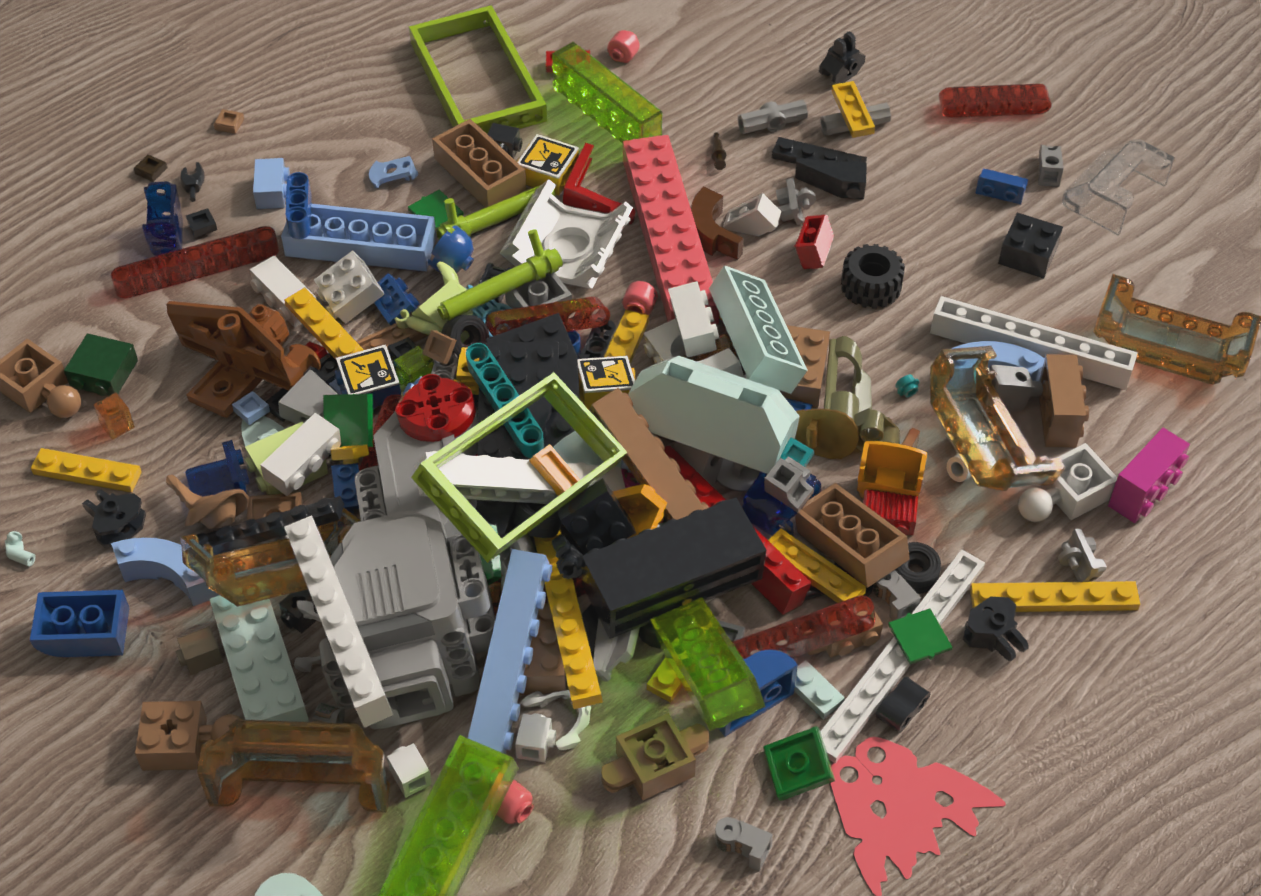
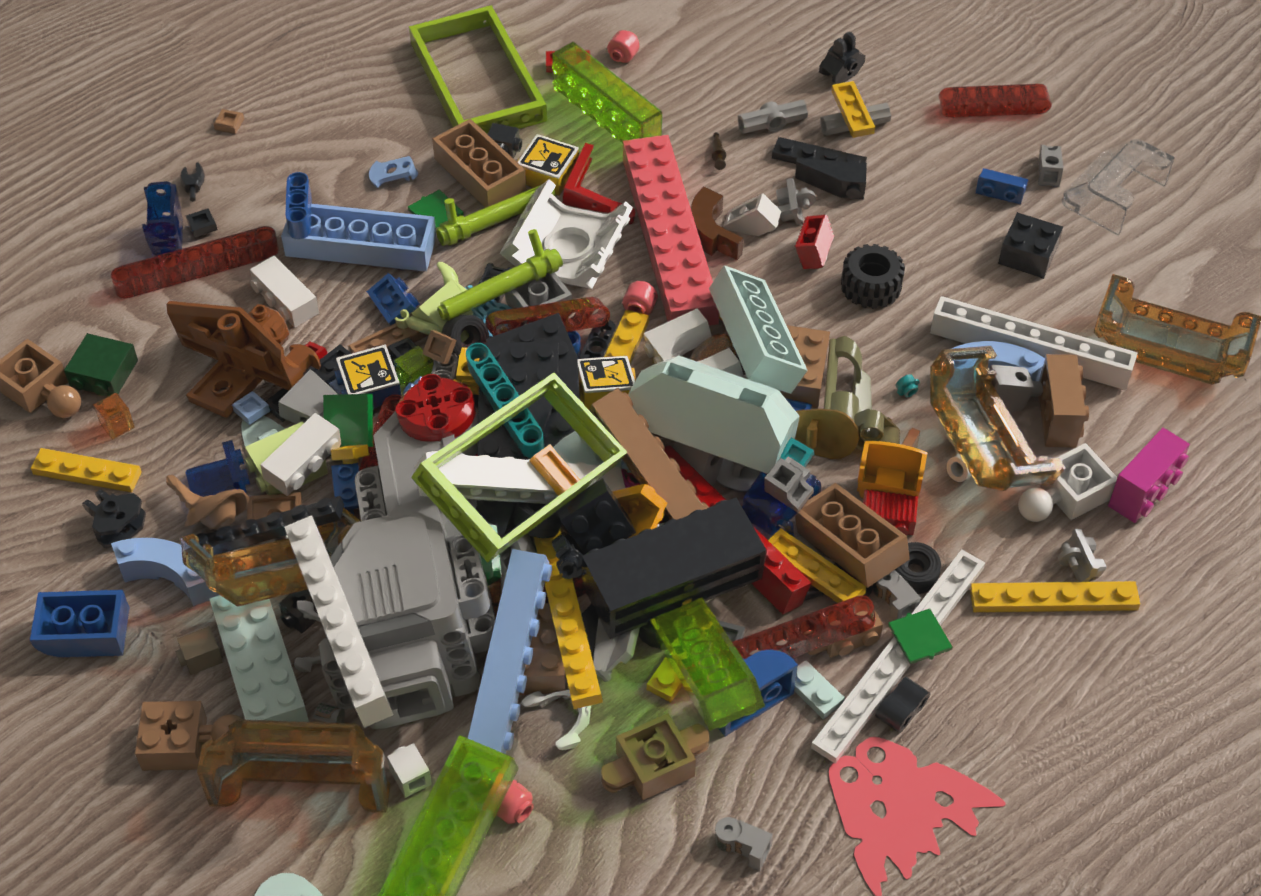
(15, 549): light aqua arm -> none
(150, 168): dark brown tile -> none
(270, 183): light blue brick -> none
(321, 324): yellow plate -> none
(348, 287): white brick -> none
(454, 250): blue cylinder -> none
(534, 737): white brick -> none
(694, 319): white brick -> none
(798, 763): green tile -> none
(995, 627): black hinge -> none

